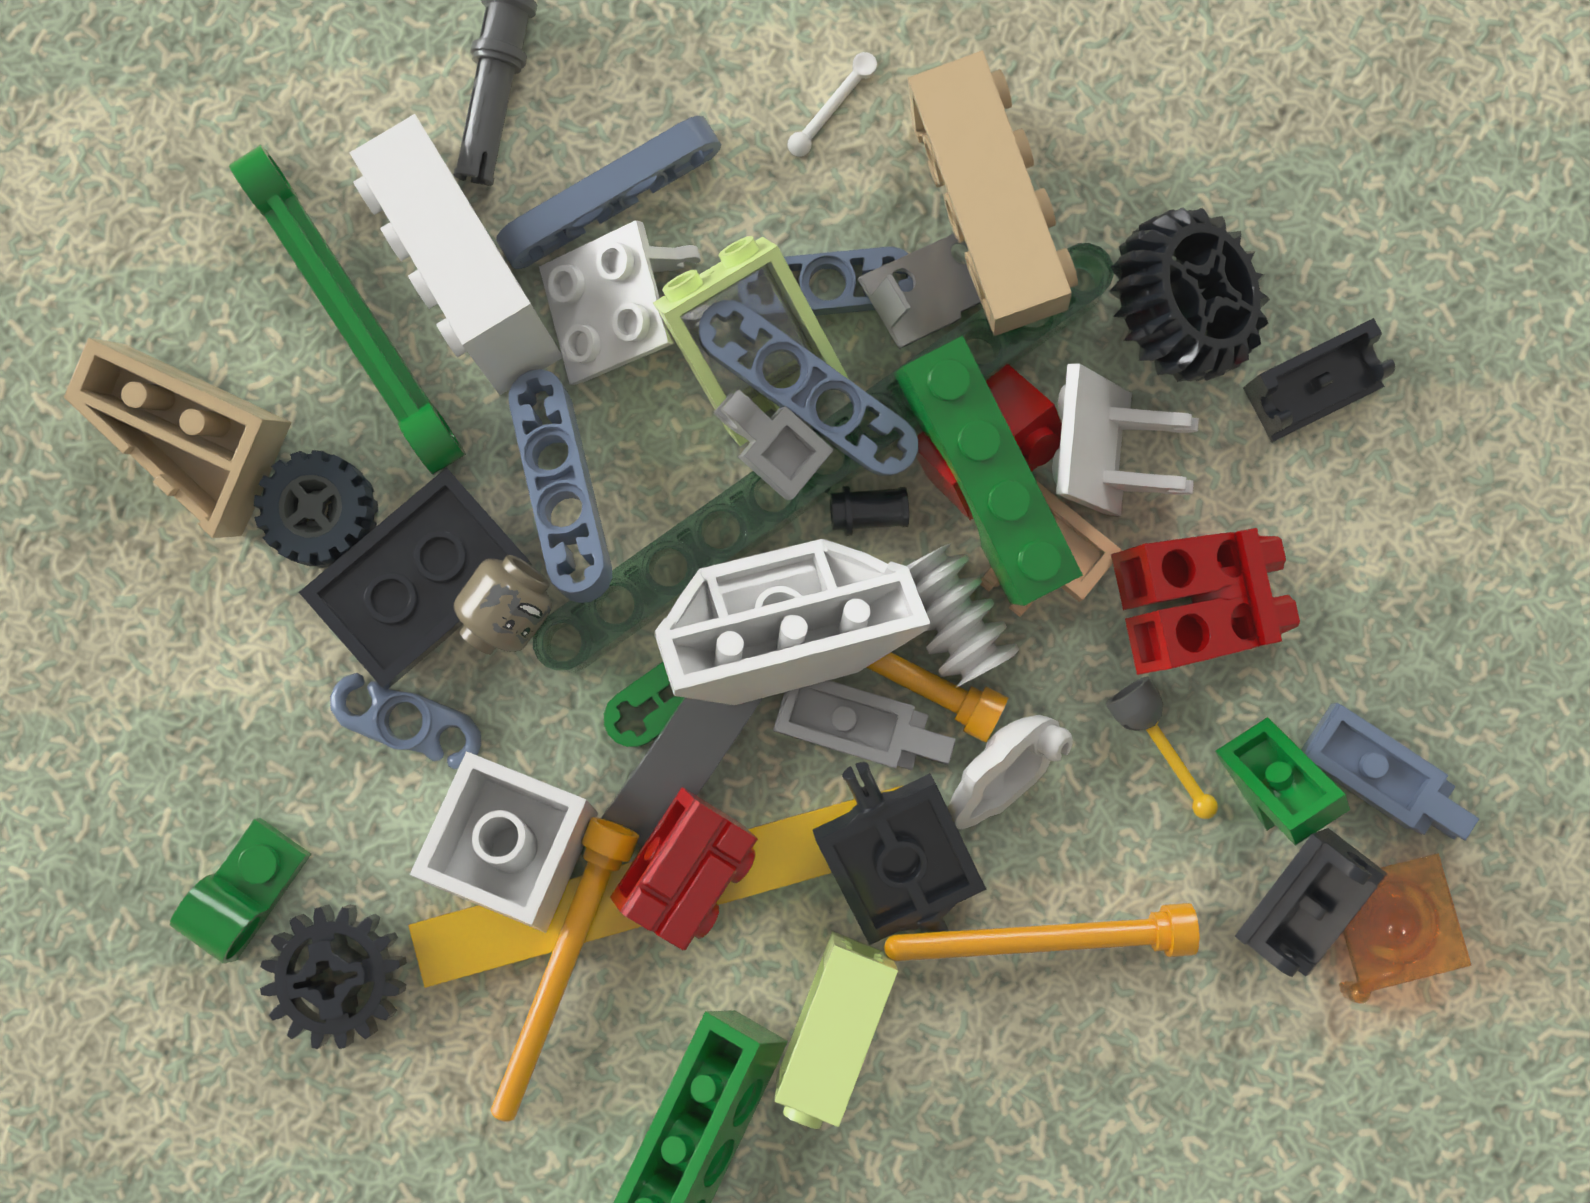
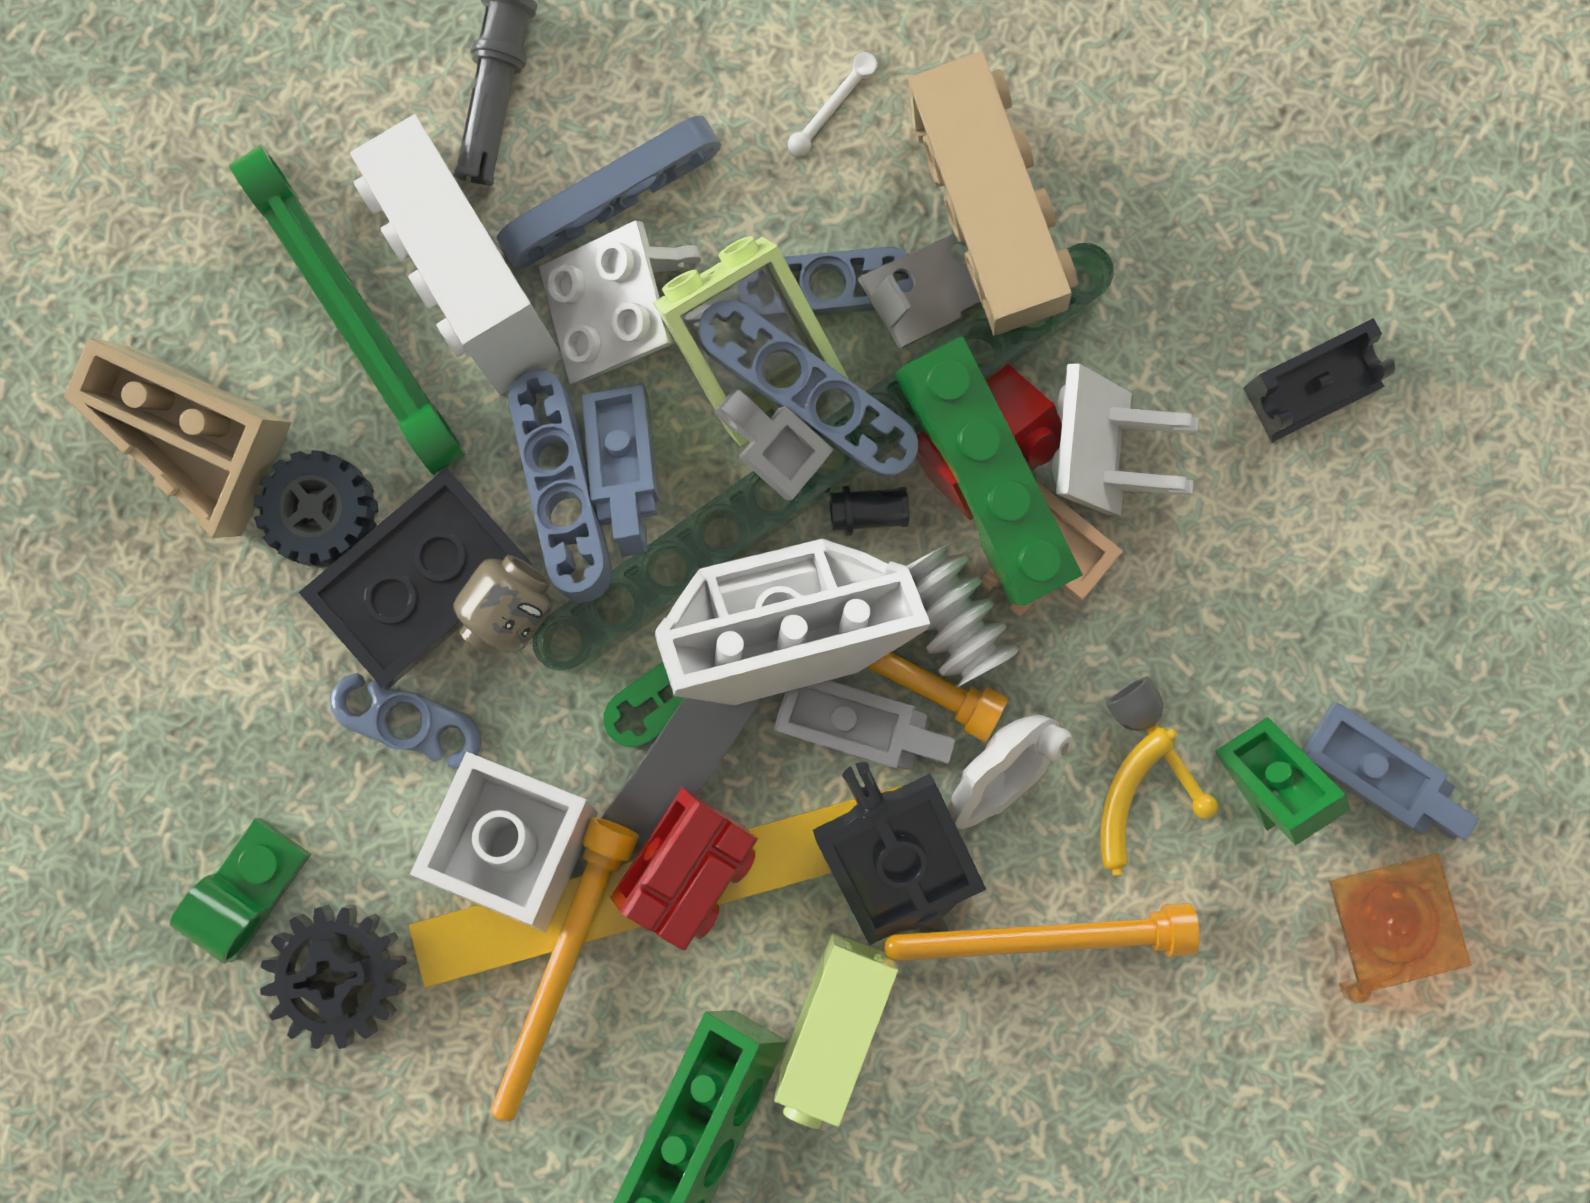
(621, 463): none -> sand blue hinge
(1121, 794): none -> yellow piece
(1176, 301): black gear -> none
(1227, 591): red hips -> none
(1311, 903): black hinge -> none

